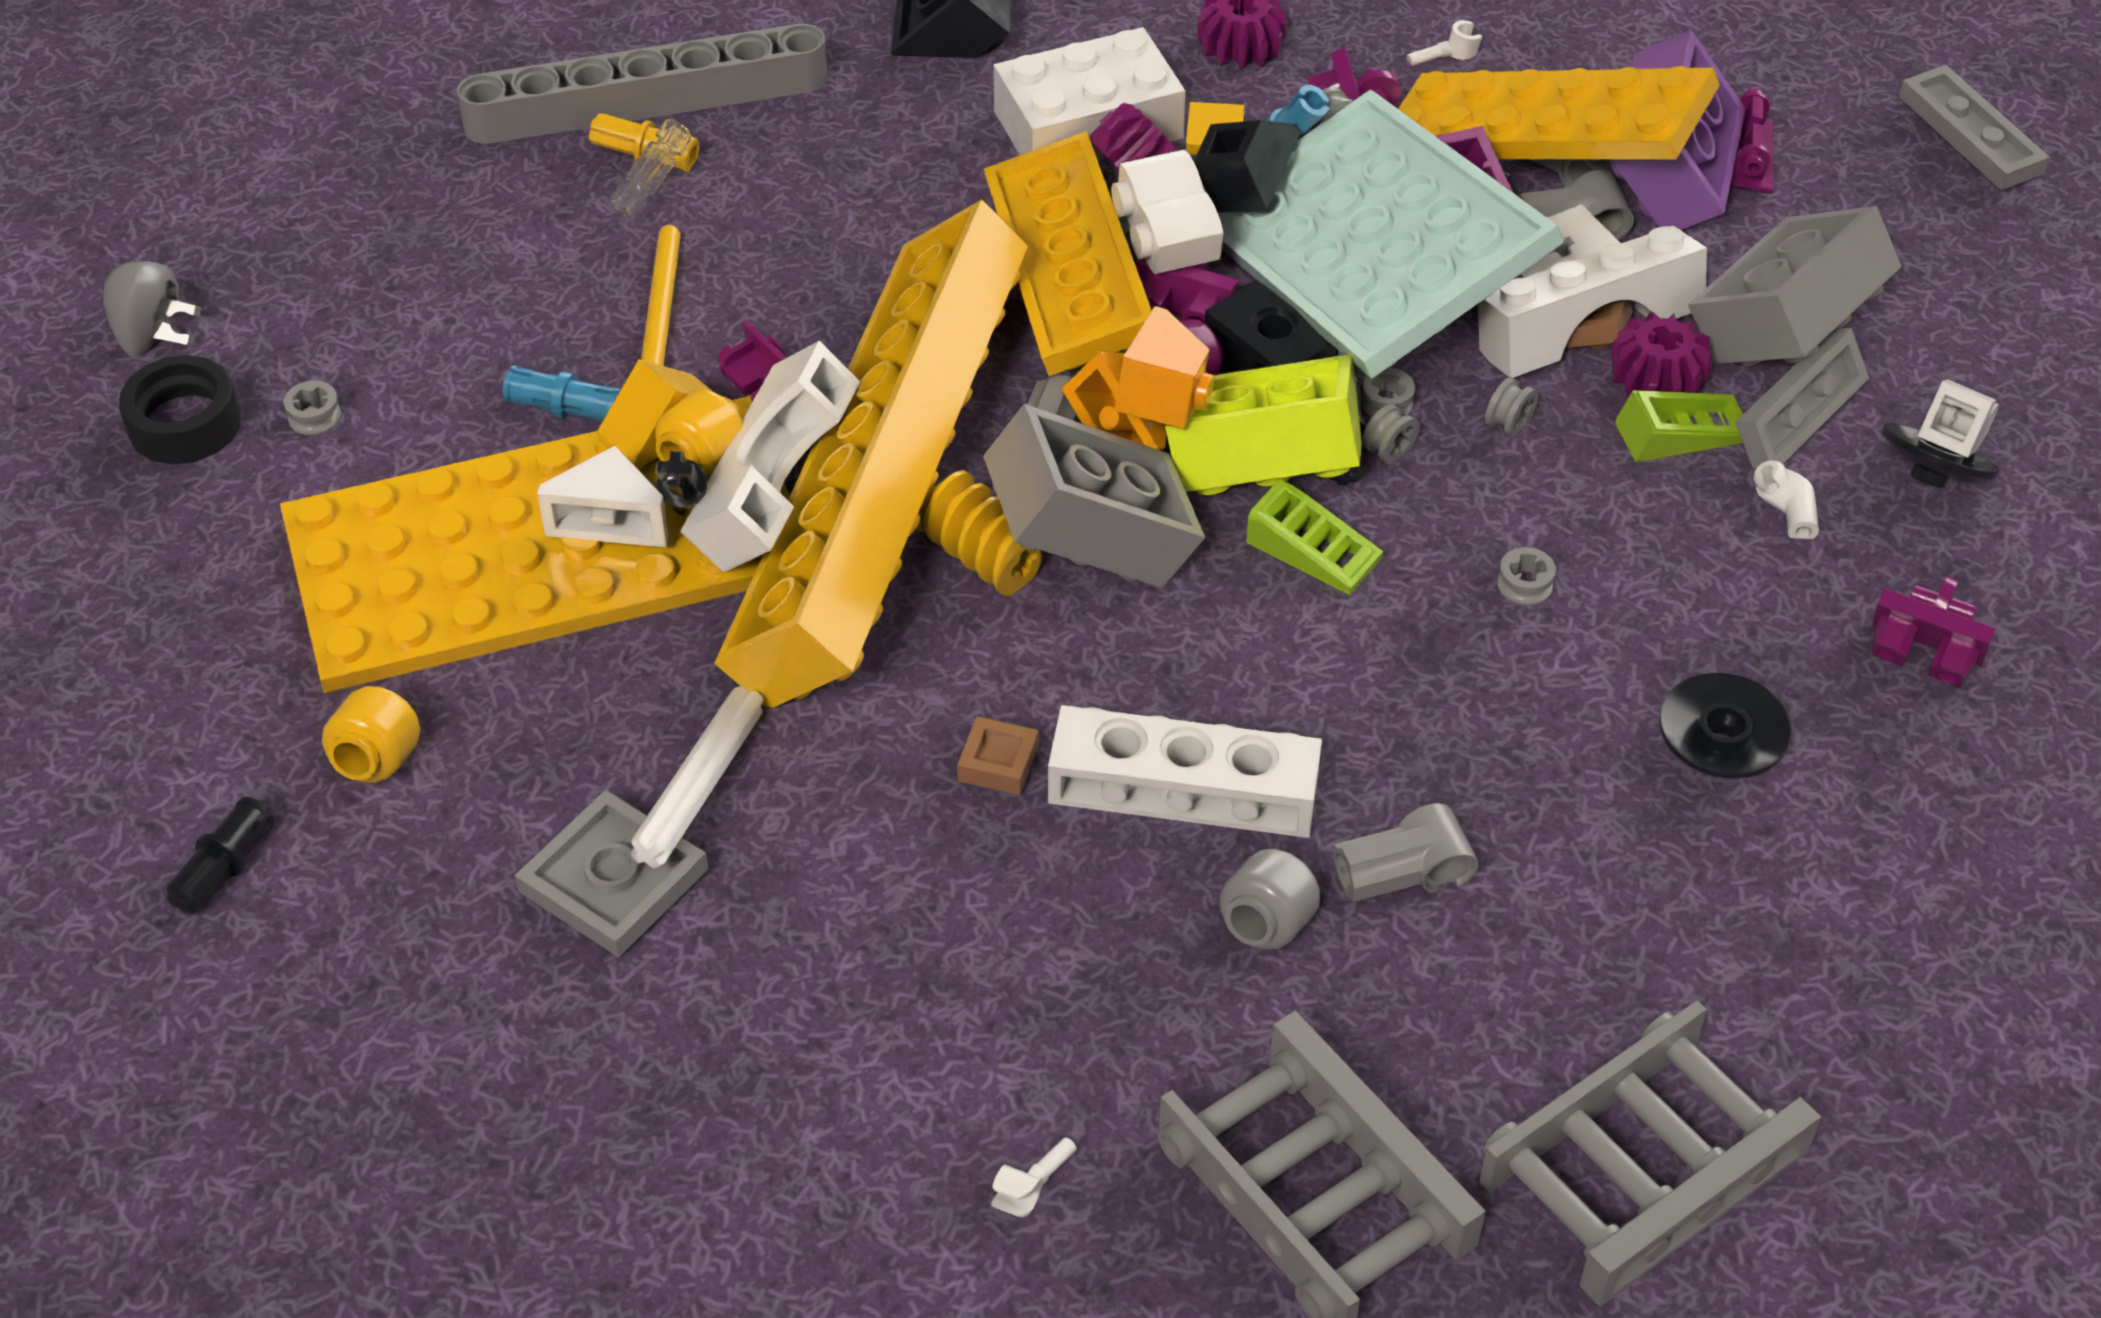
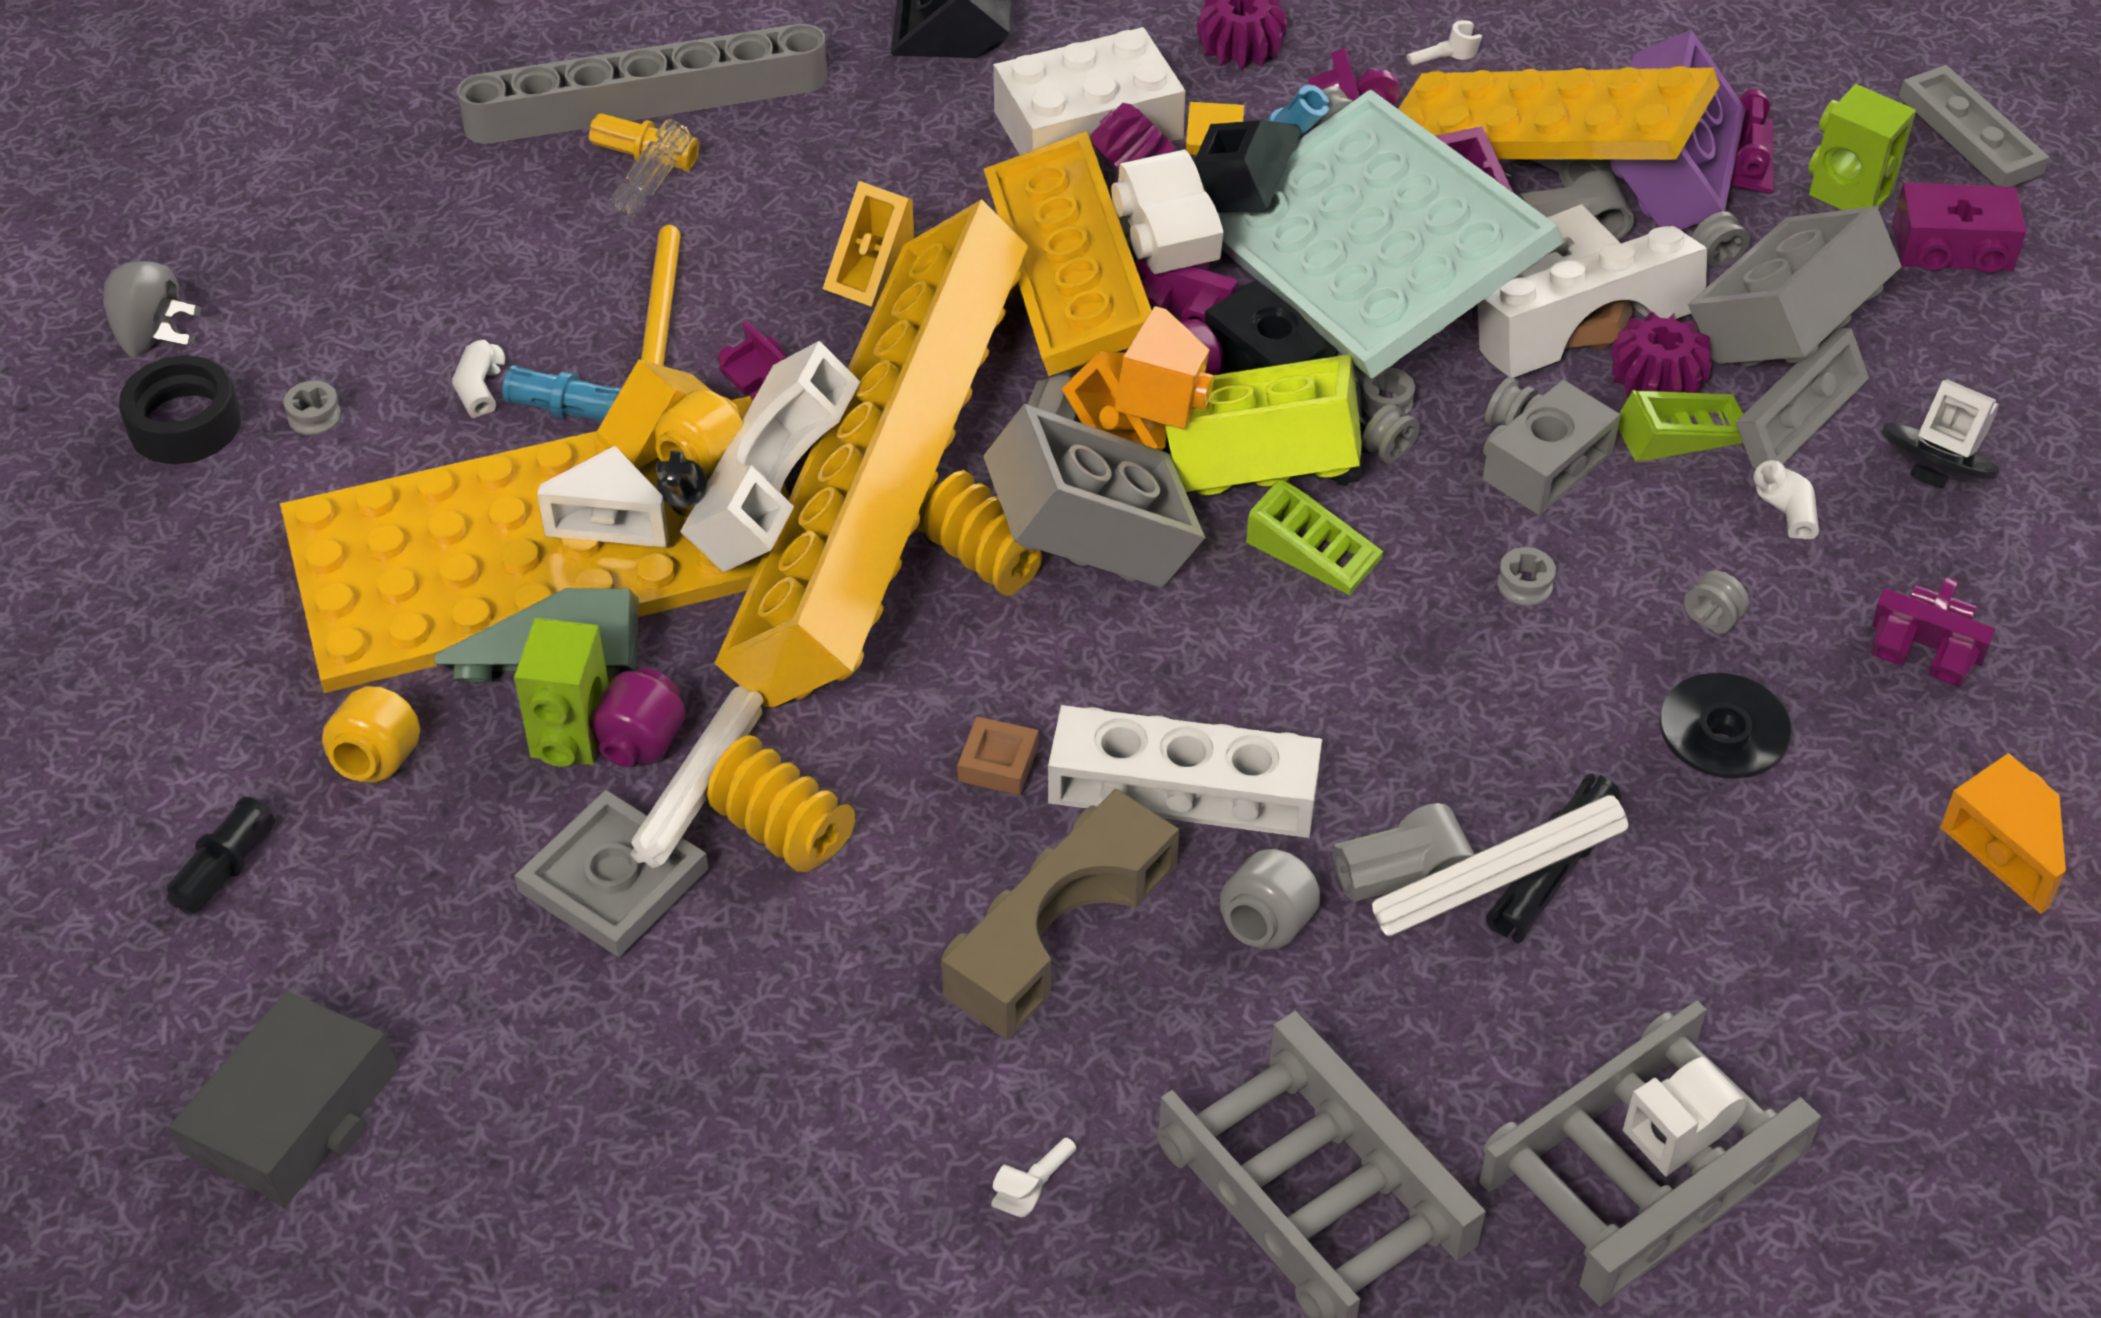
(286, 1098): none -> dark grey container
(468, 381): none -> white arm
(503, 643): none -> sand green slope
(559, 688): none -> lime brick
(637, 717): none -> magenta head
(778, 805): none -> yellow piece
(870, 243): none -> yellow slope
(1109, 857): none -> dark tan arch
(1500, 865): none -> white axle
(1531, 894): none -> black pin
(1550, 446): none -> light grey brick
(1688, 1109): none -> white leg
(1717, 601): none -> light grey bush
(1723, 238): none -> light grey bush
(1860, 149): none -> lime brick
(1958, 226): none -> magenta brick
(2012, 828): none -> light orange slope

